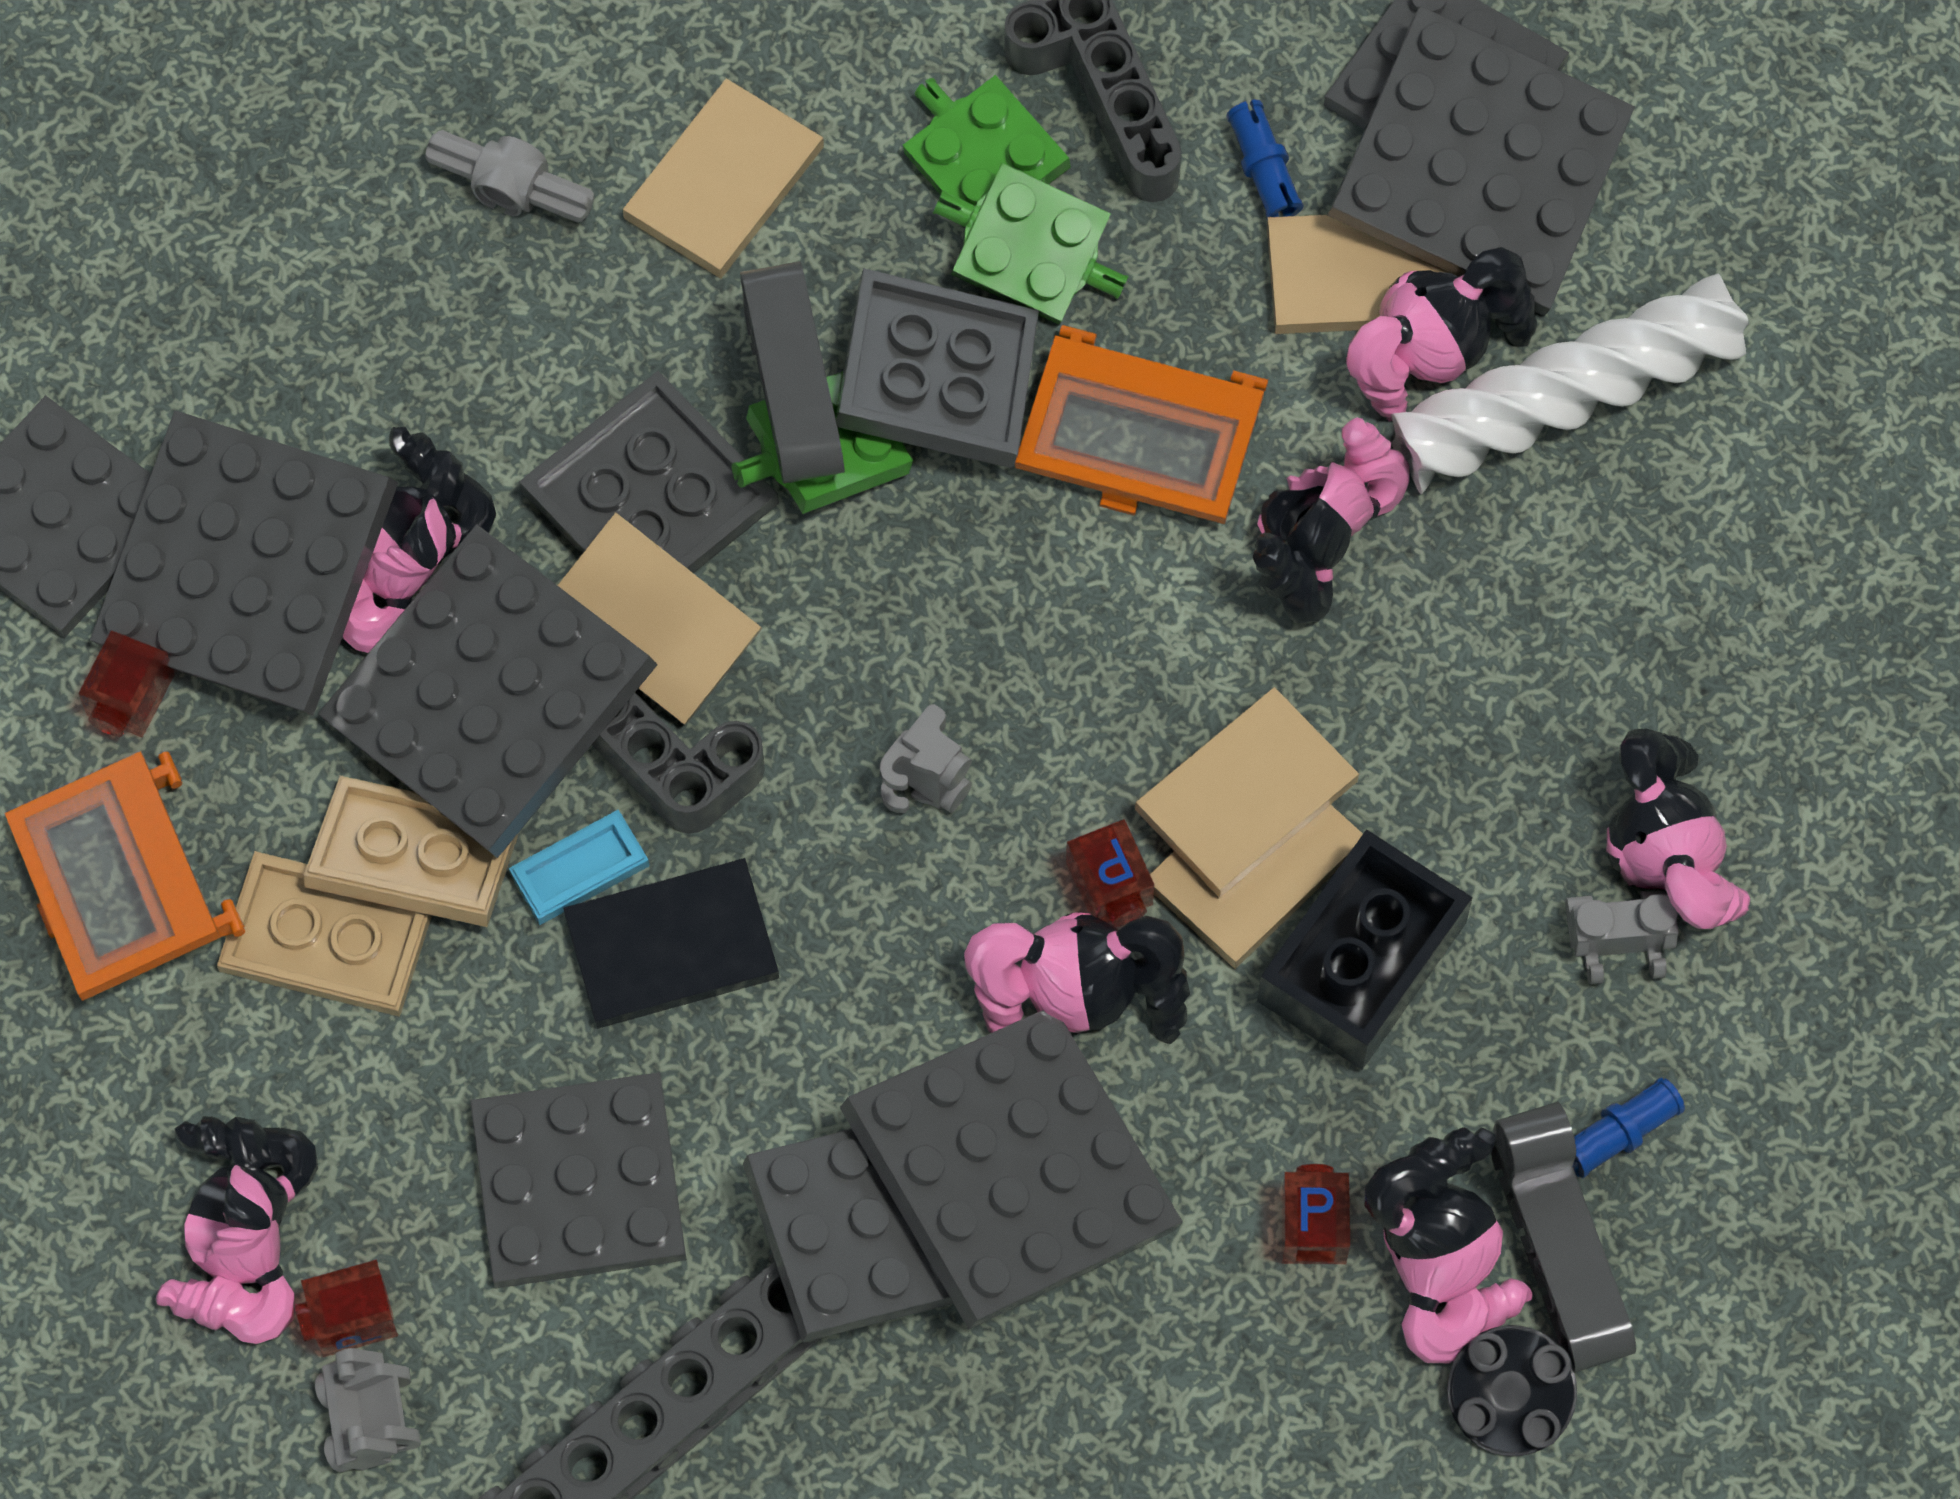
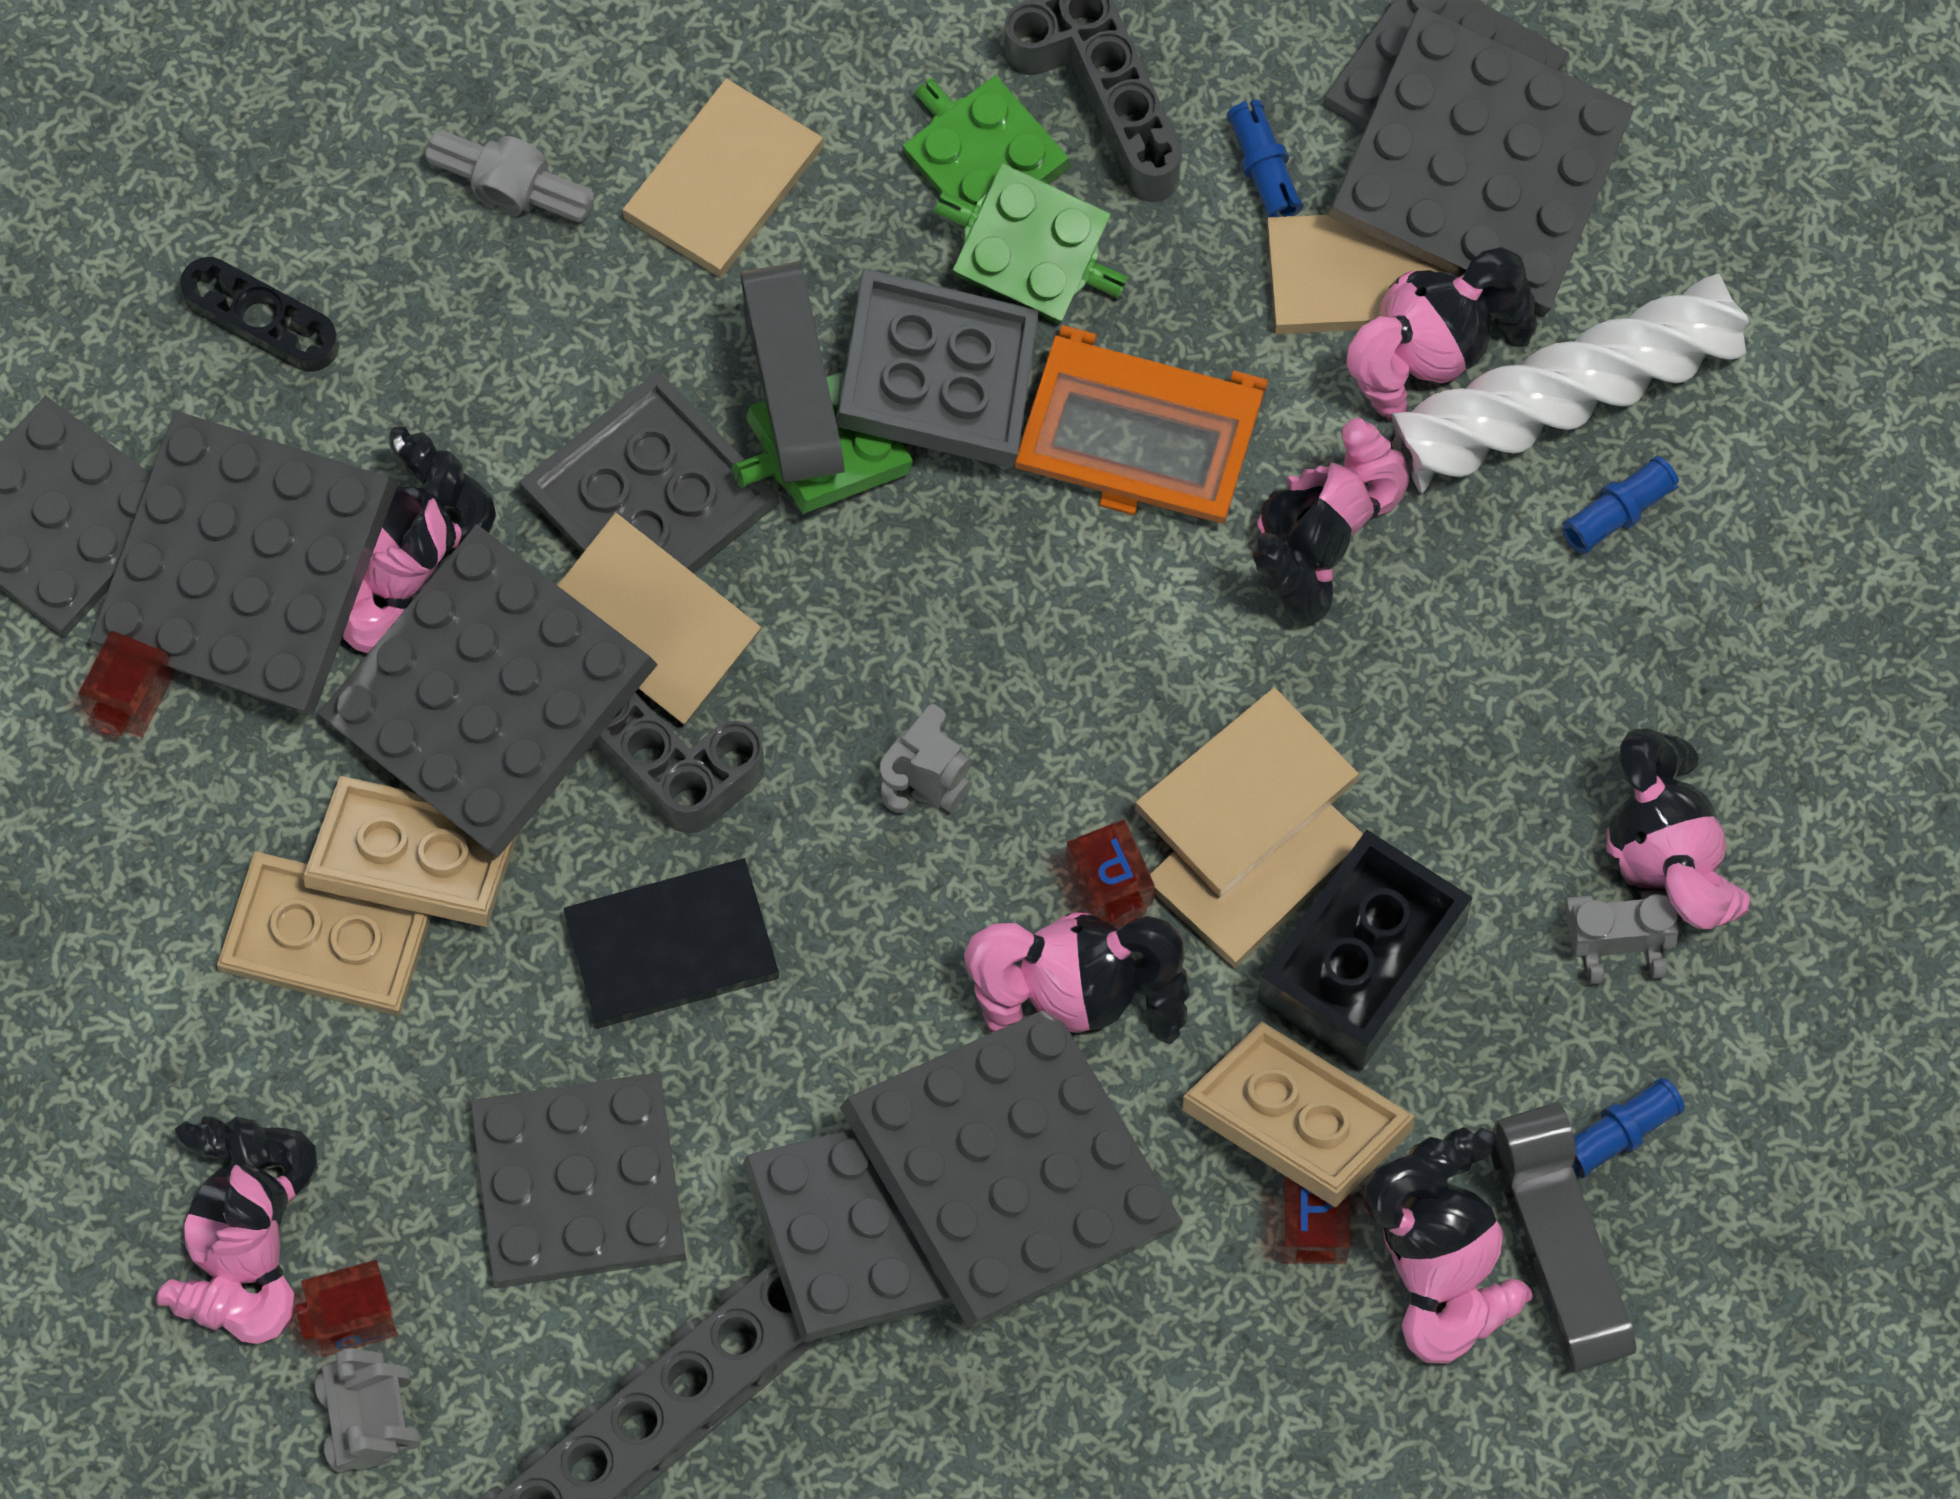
(115, 875): piece -> none
(231, 279): none -> black beam
(579, 867): medium azure tile -> none
(1298, 1114): none -> tan tile
(1512, 1390): black dish -> none
(1620, 505): none -> blue pin

